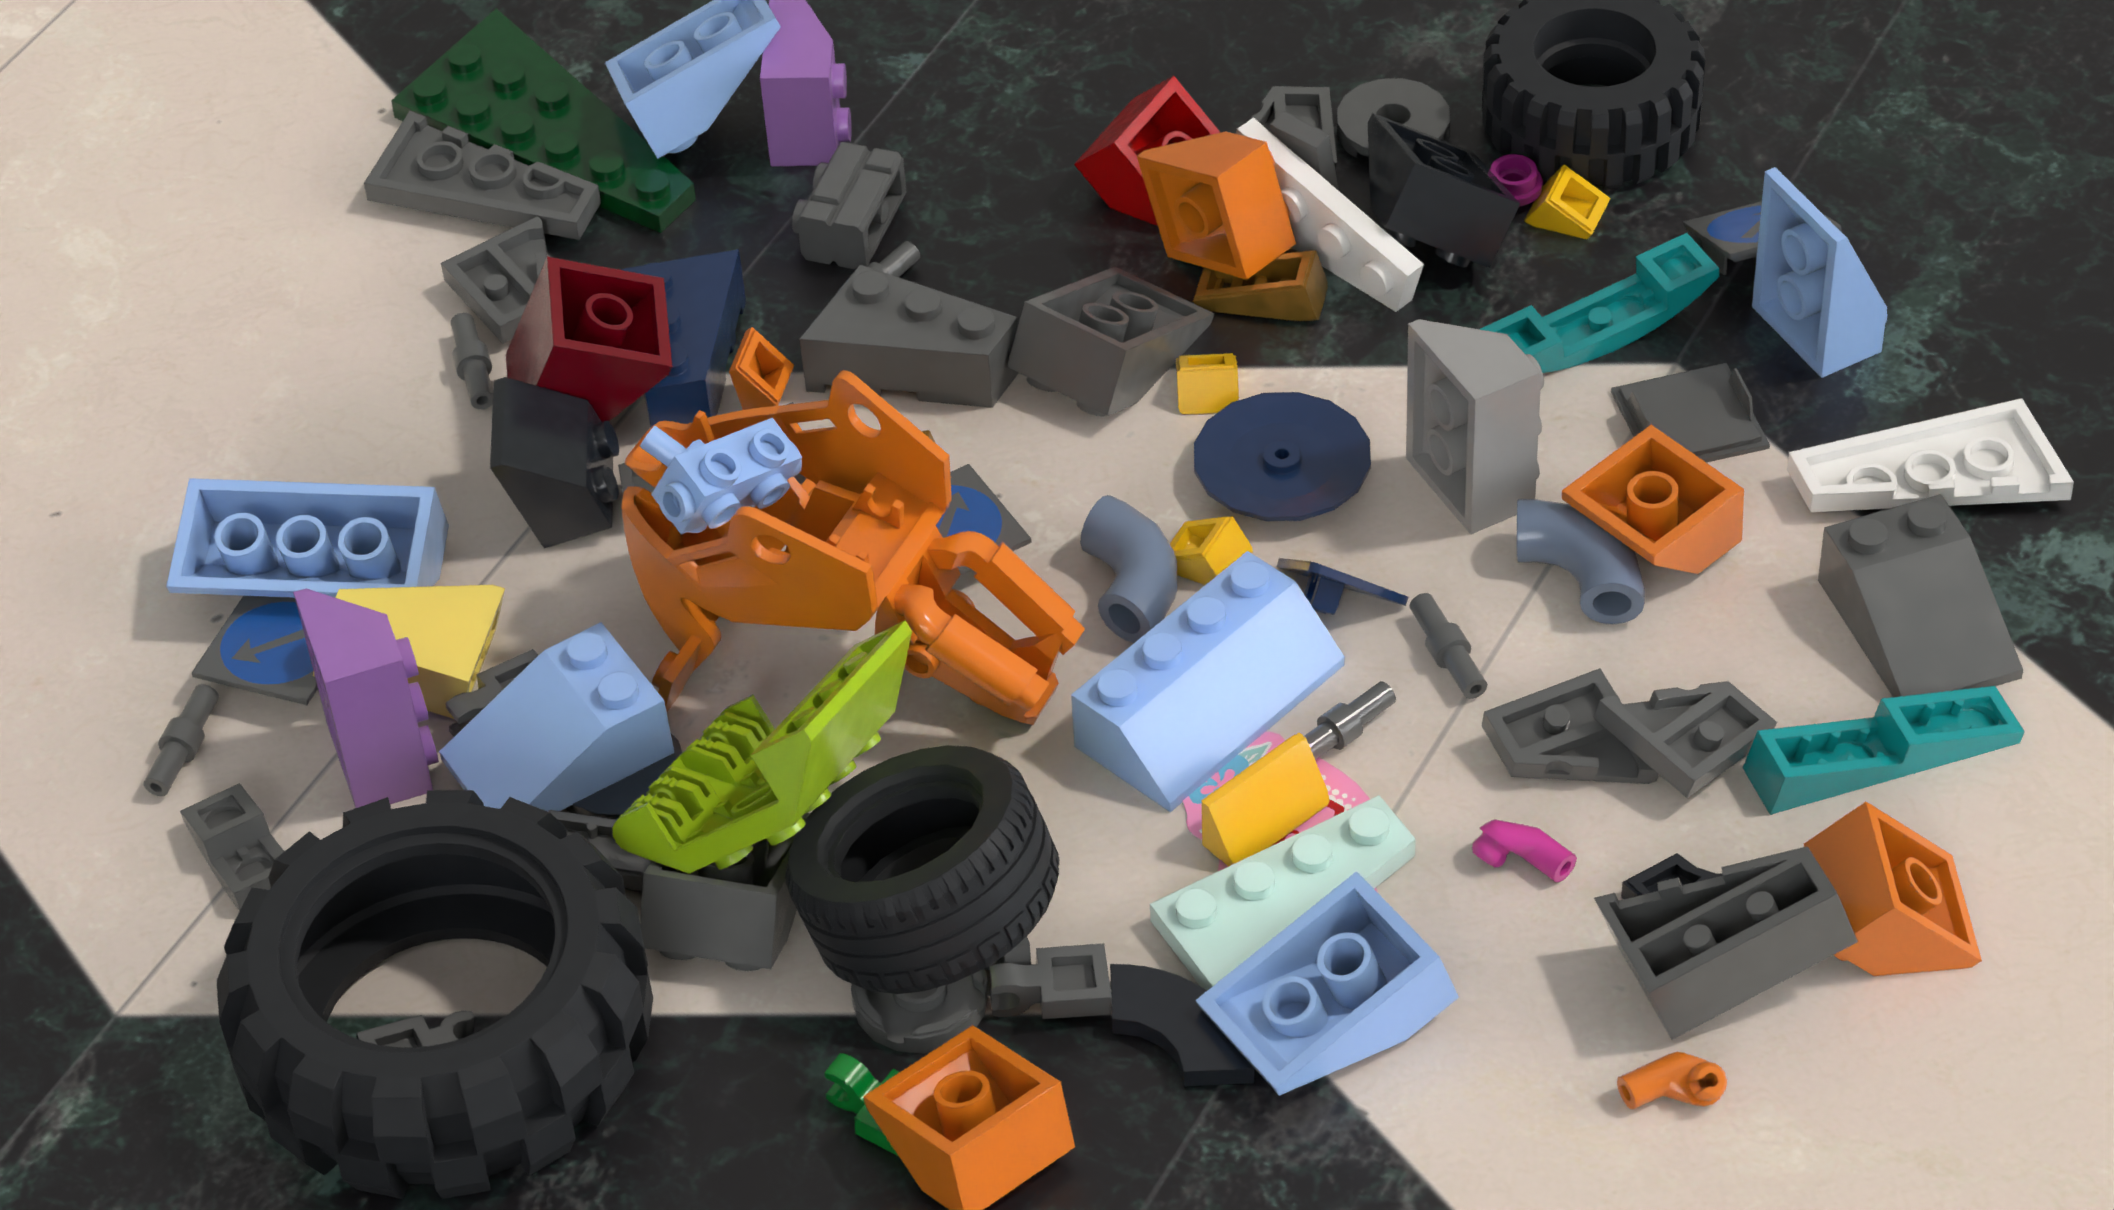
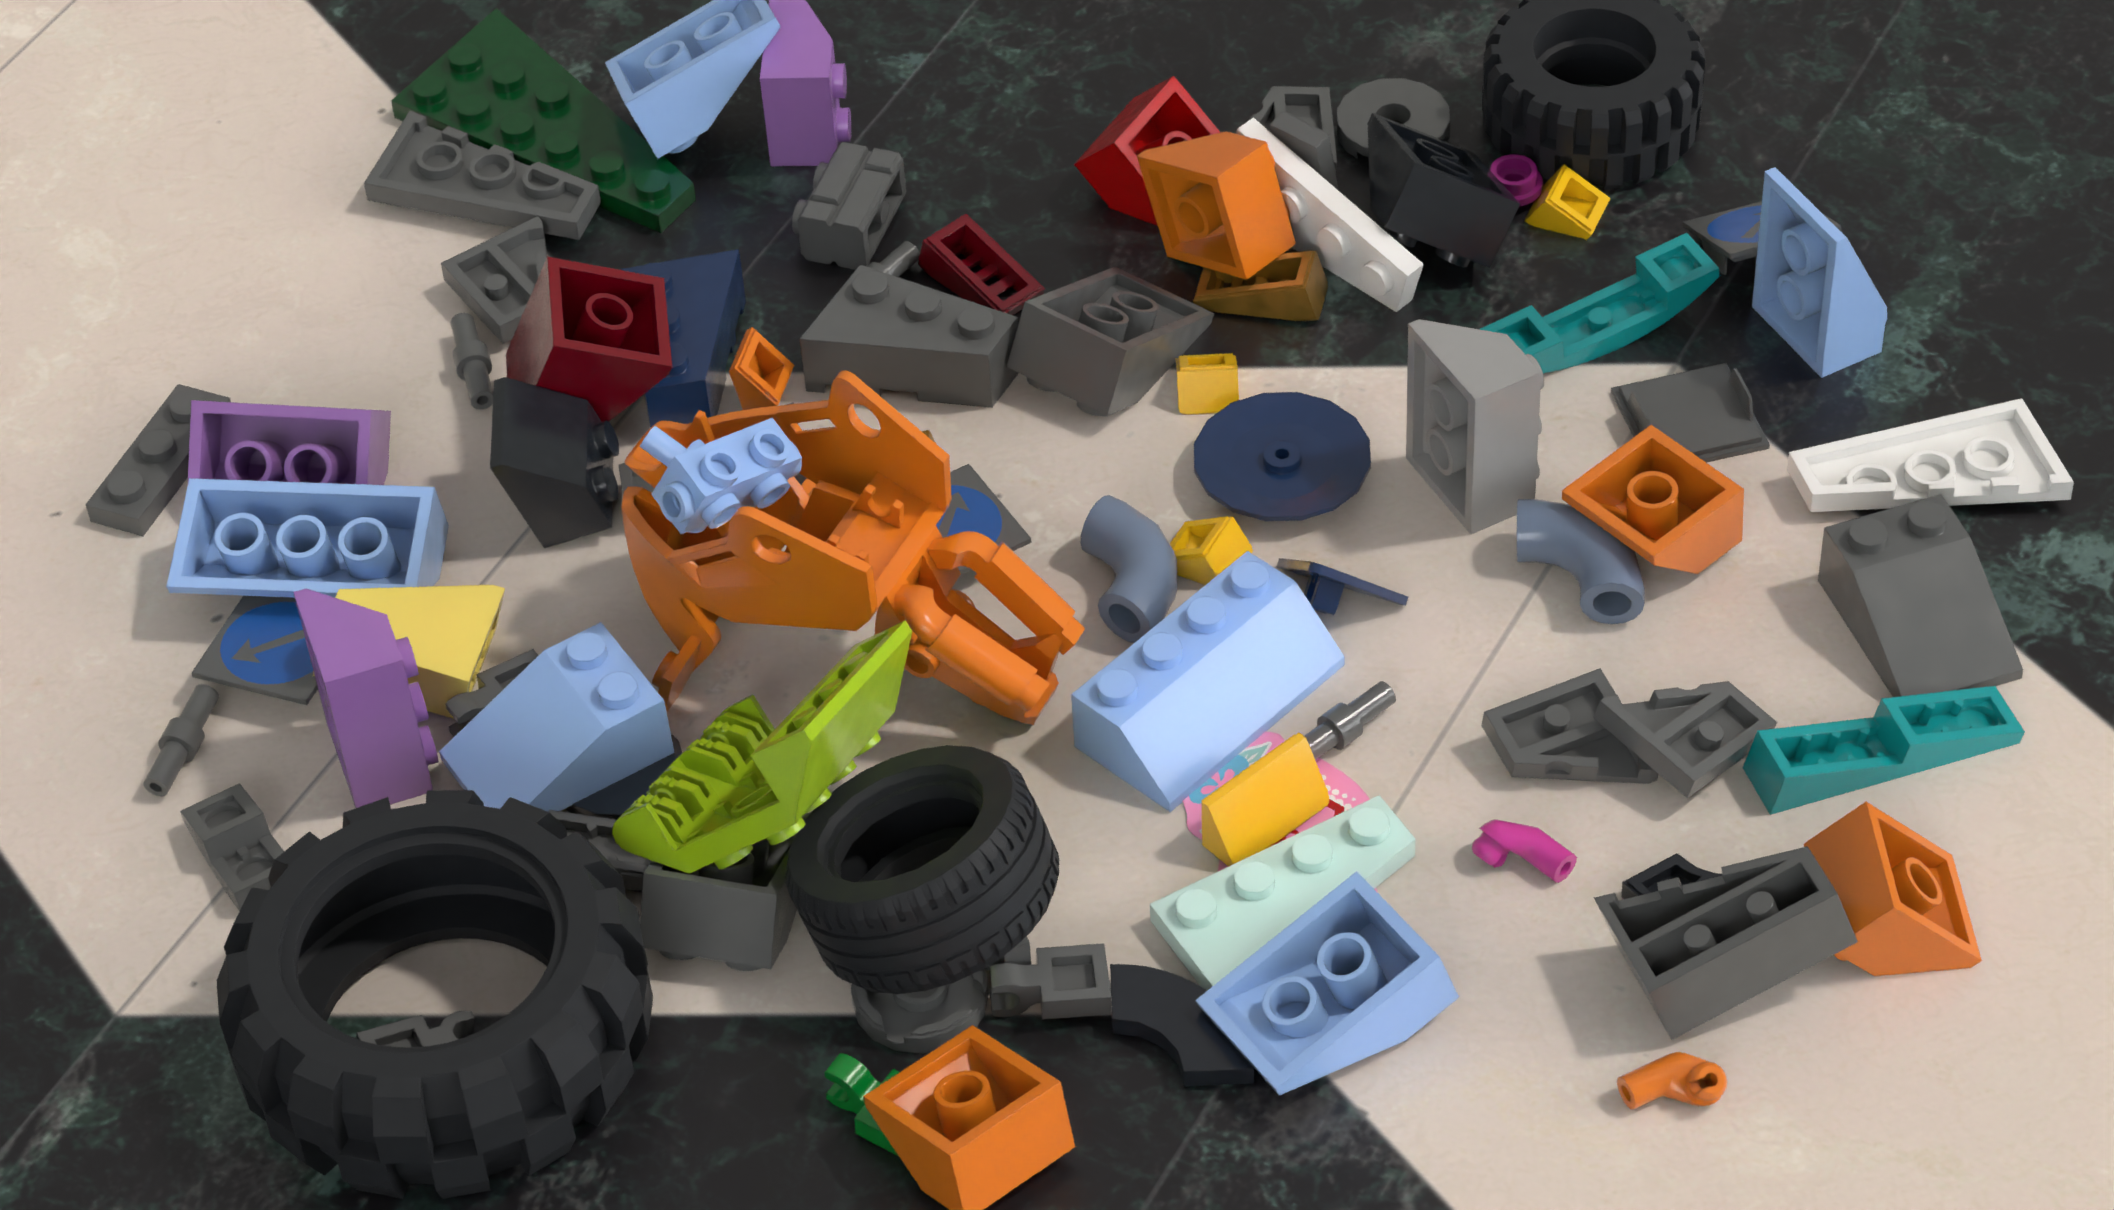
(150, 468): none -> dark grey plate
(288, 443): none -> medium lavender slope
(966, 237): none -> dark red slope
(1448, 645): dark grey bar -> none

